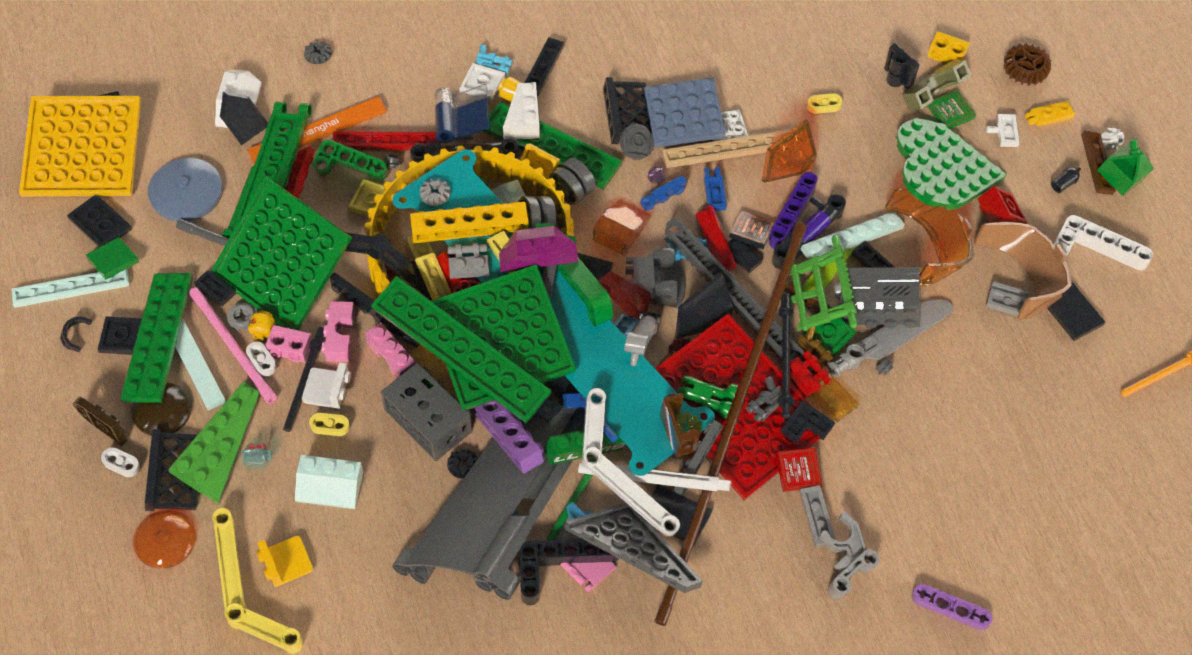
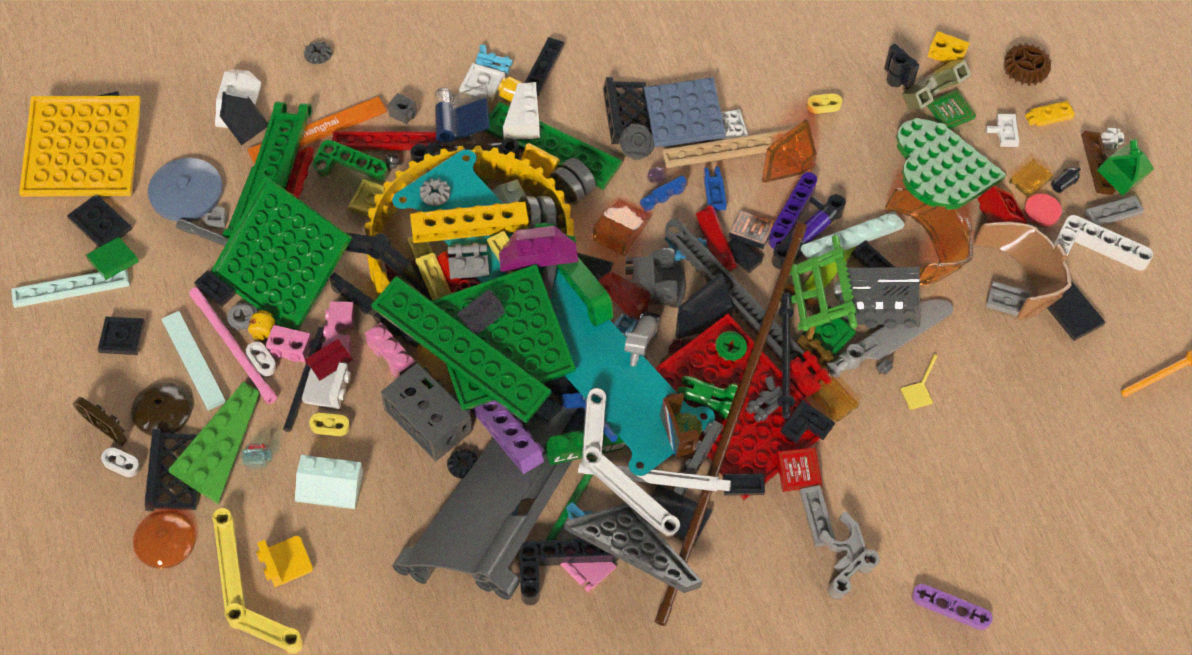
(71, 322): black helmet -> none
(157, 338): green plate -> none
(216, 218): none -> light grey tile
(328, 358): none -> dark red panel
(402, 108): none -> dark grey brick
(481, 312): none -> hinge
(738, 343): none -> green gear
(745, 484): none -> black tile
(917, 394): none -> light yellow piece
(1031, 178): none -> clear yellow plate
(1042, 210): none -> coral tile
(1114, 211): none -> light grey plate

